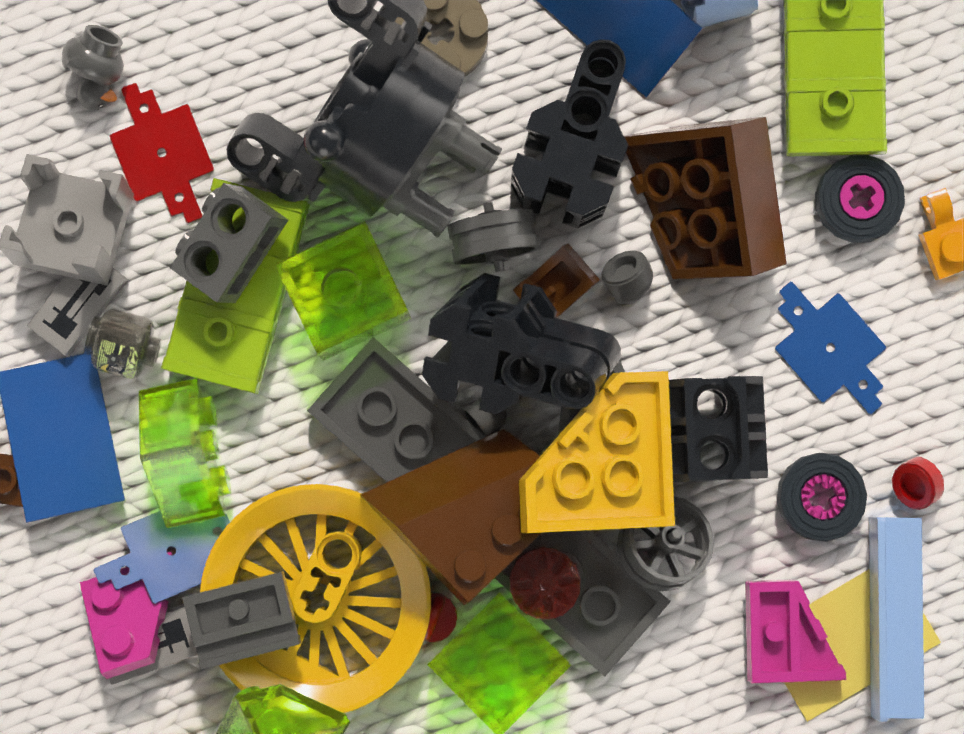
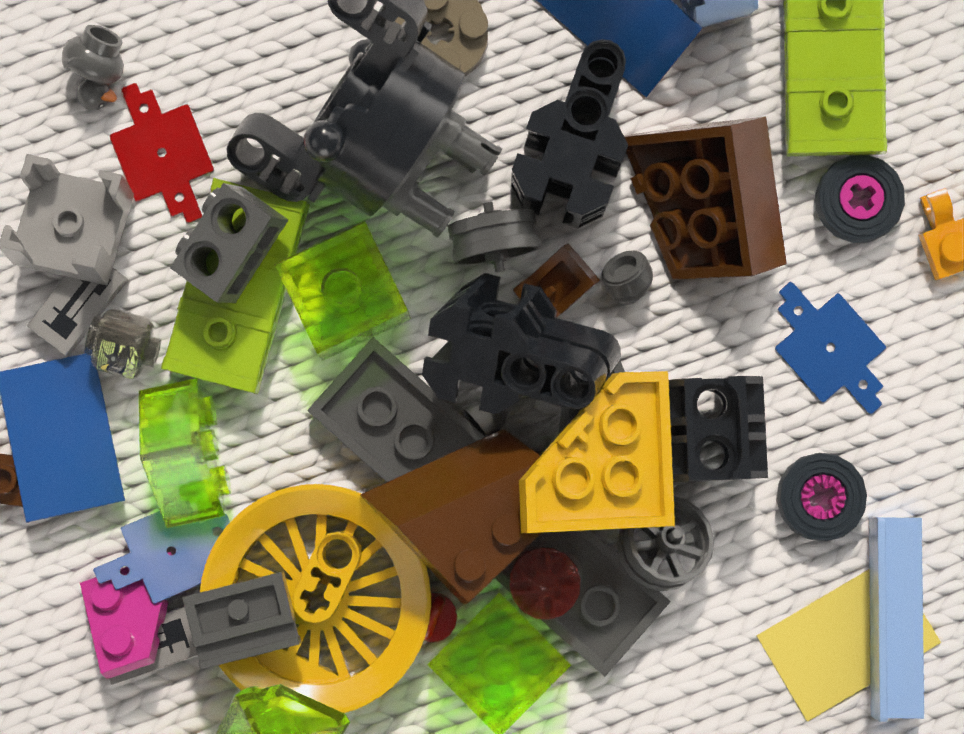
(785, 636): dark pink wing -> none
(918, 483): red tile -> none

